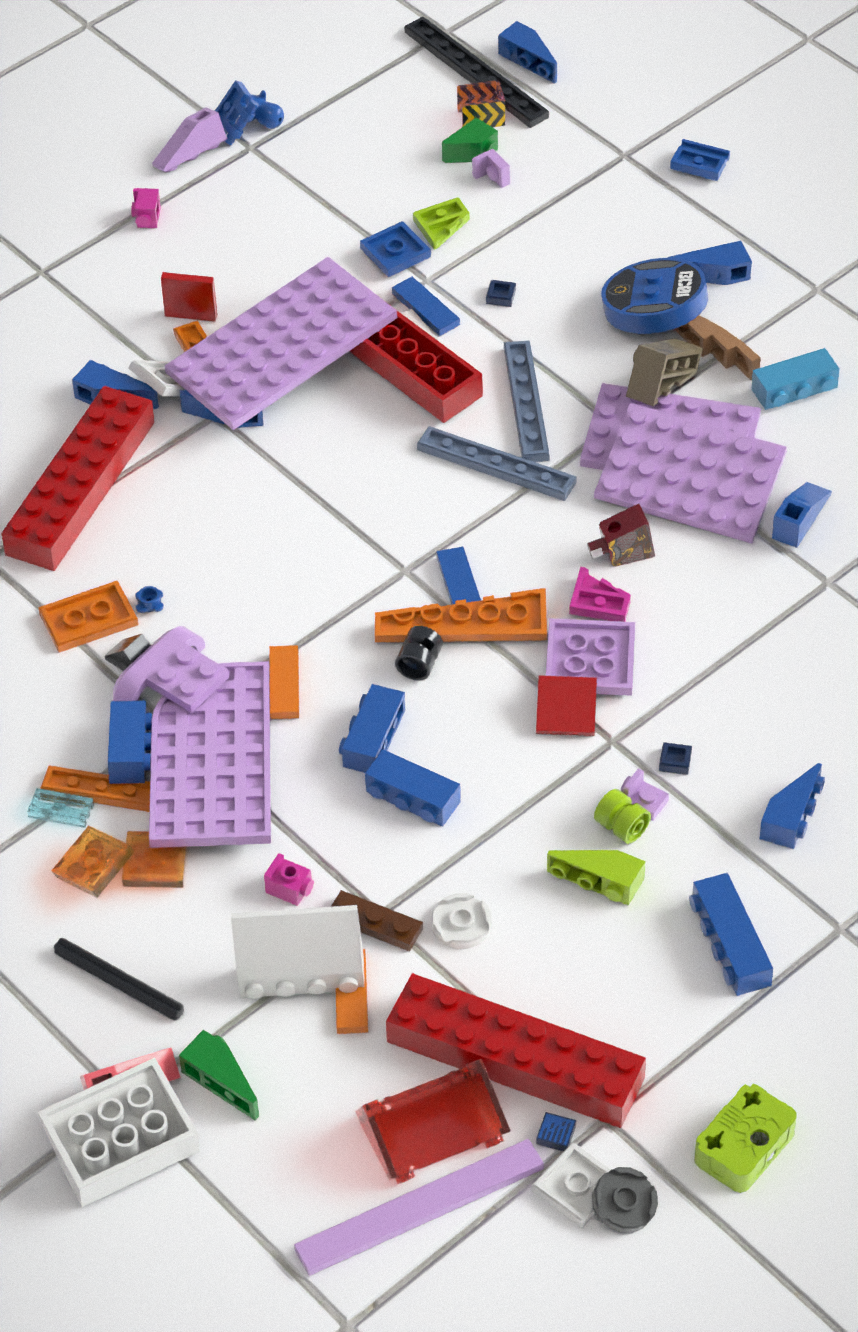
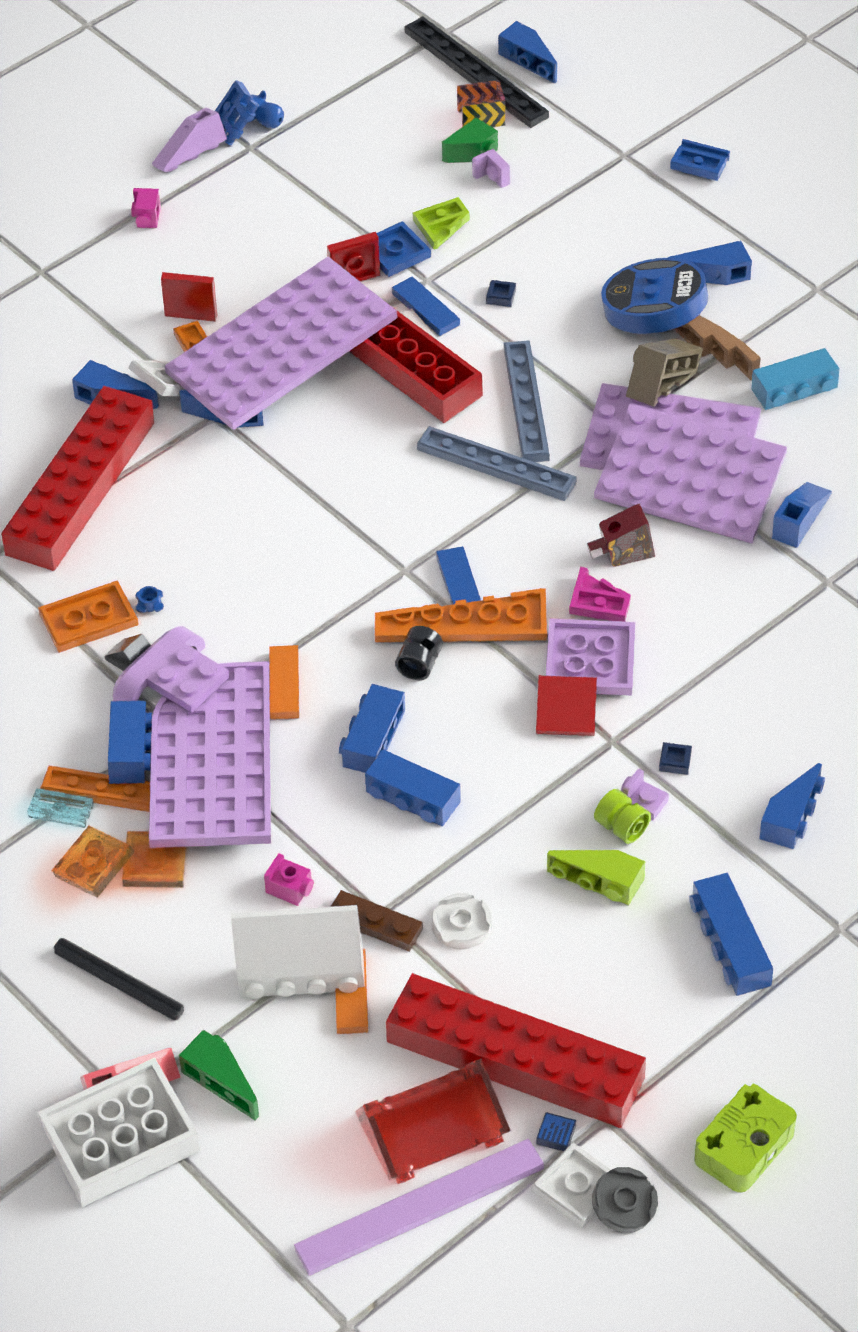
(357, 255): none -> red tile

